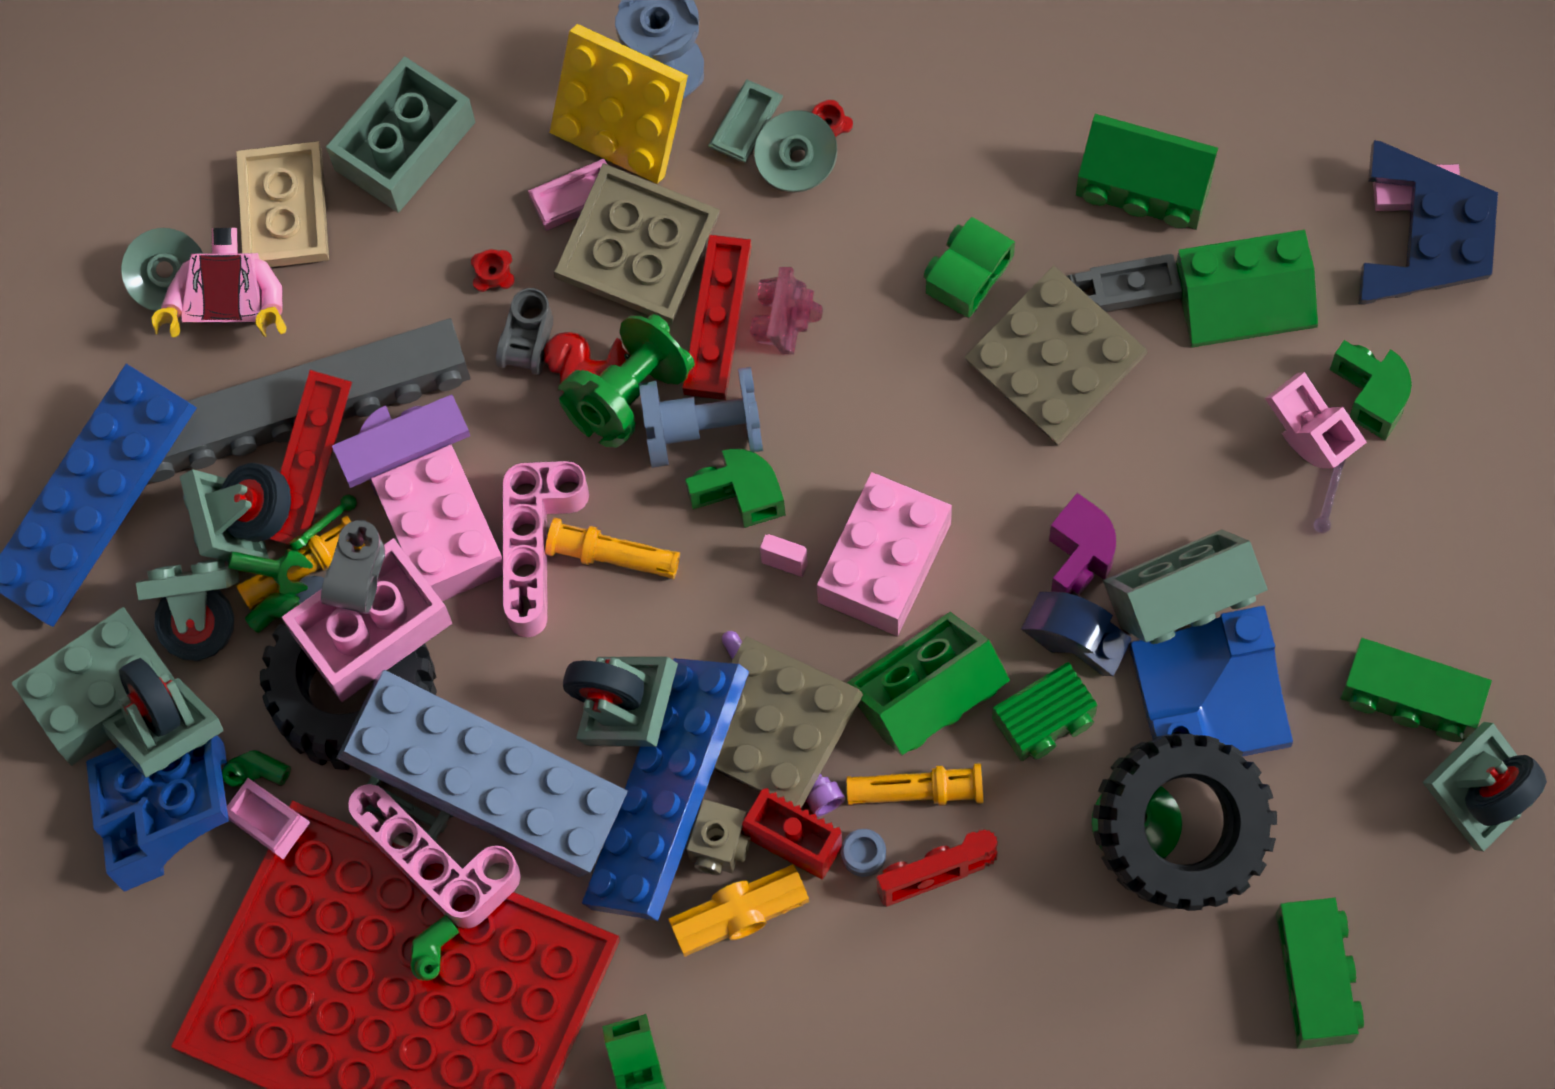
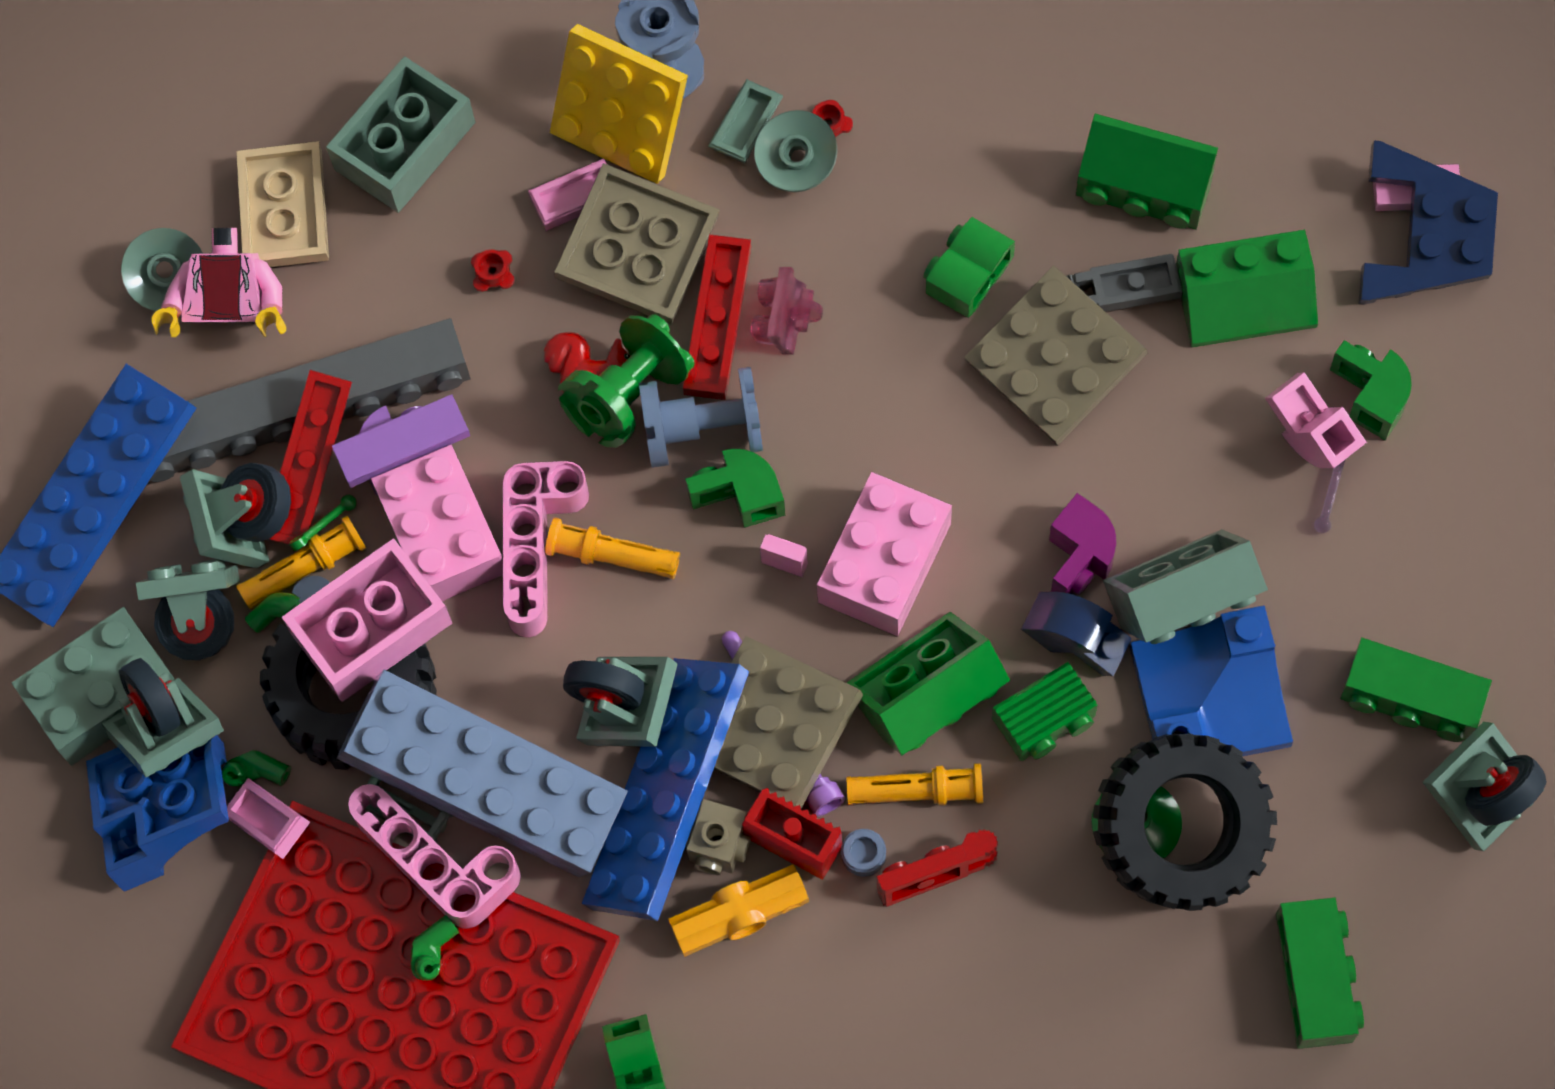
(272, 568): green bar -> none
(352, 575): dark grey piece -> none
(522, 338): dark grey piece -> none

